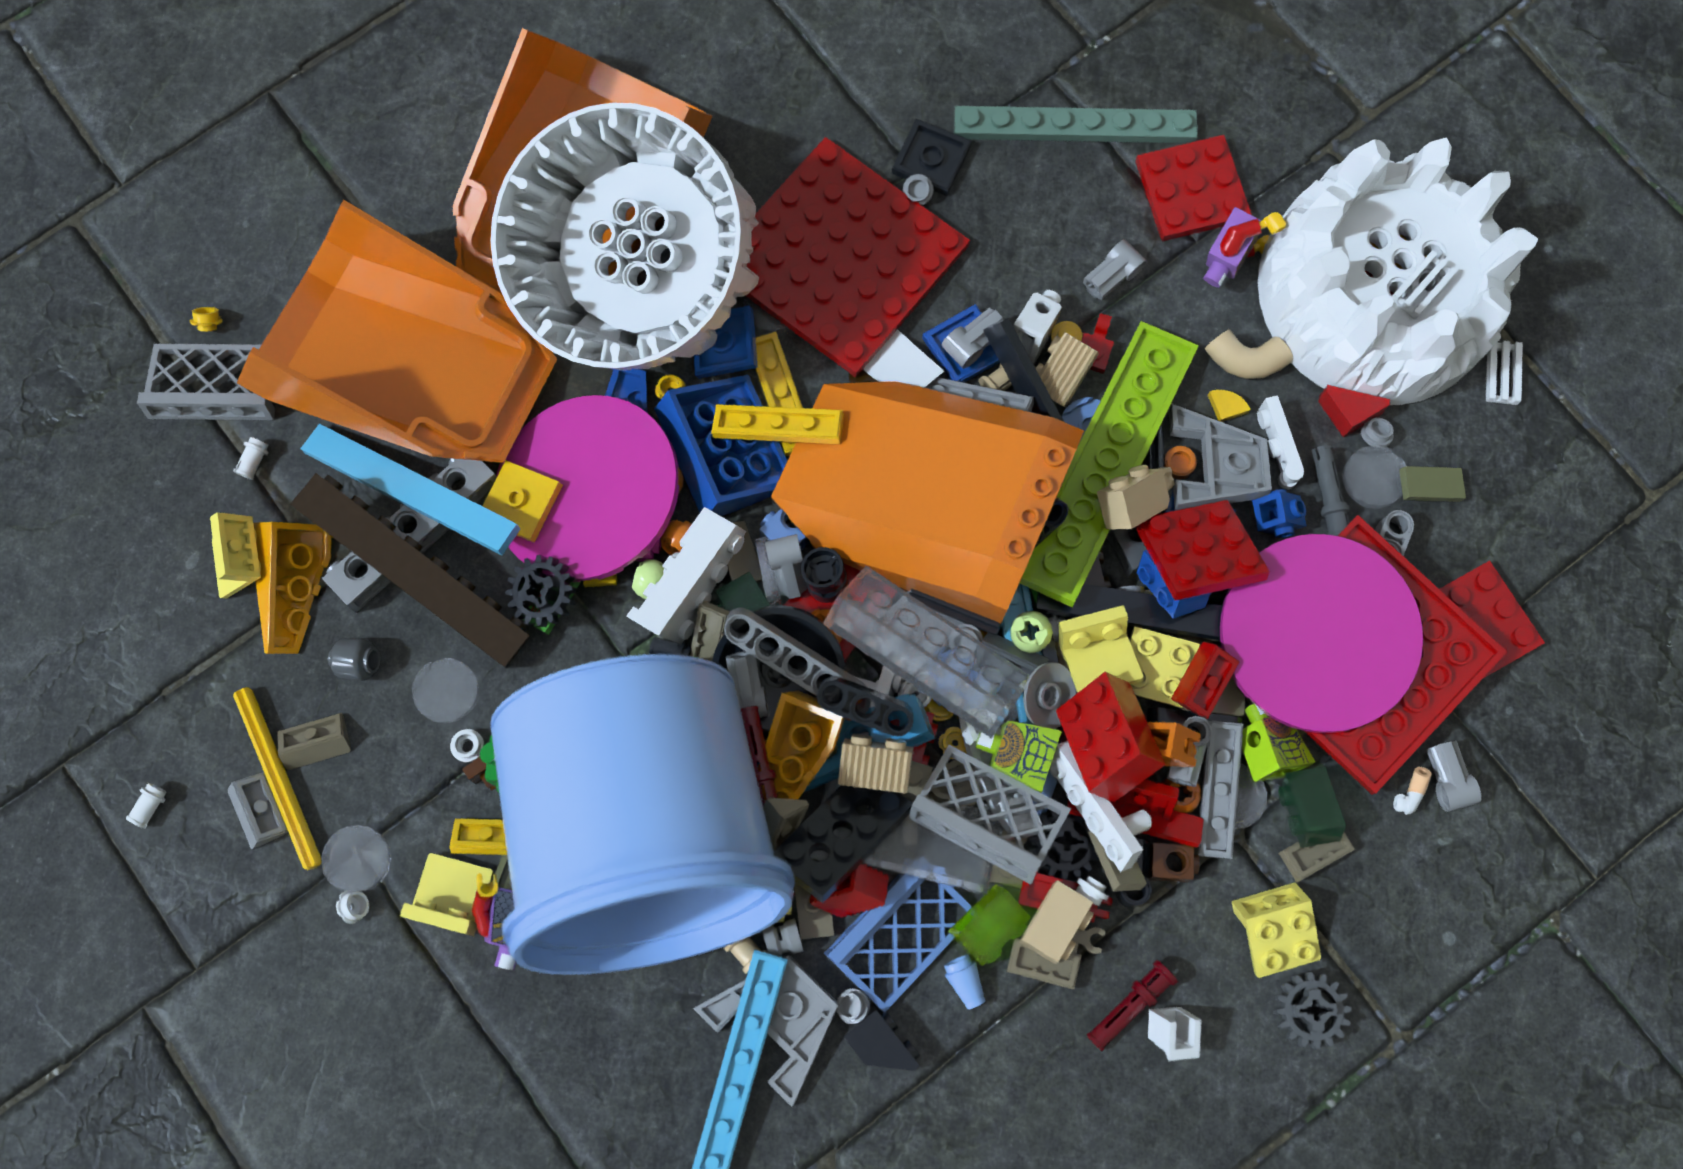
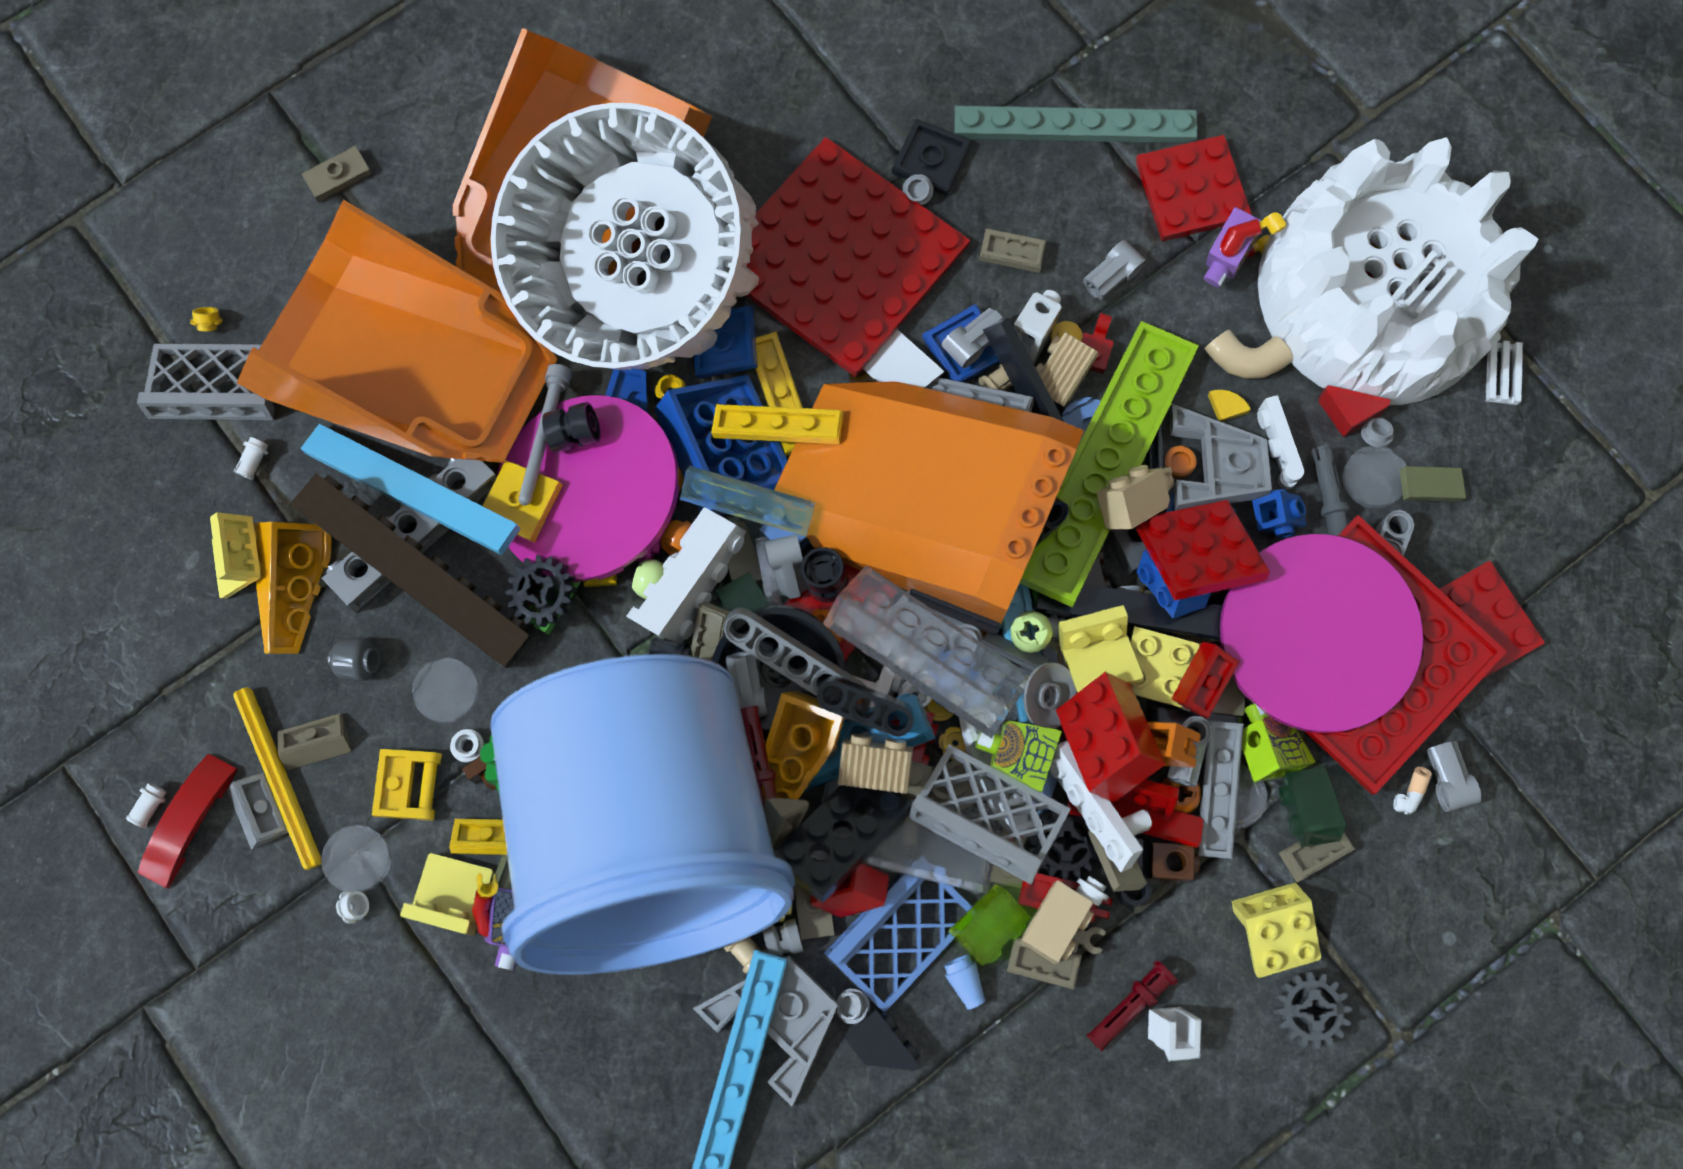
(182, 819): none -> red slope
(336, 174): none -> dark tan plate
(395, 784): none -> yellow plate
(557, 378): none -> light grey piece
(566, 429): none -> black wheel
(747, 501): none -> clear light blue plate
(1012, 250): none -> dark tan plate

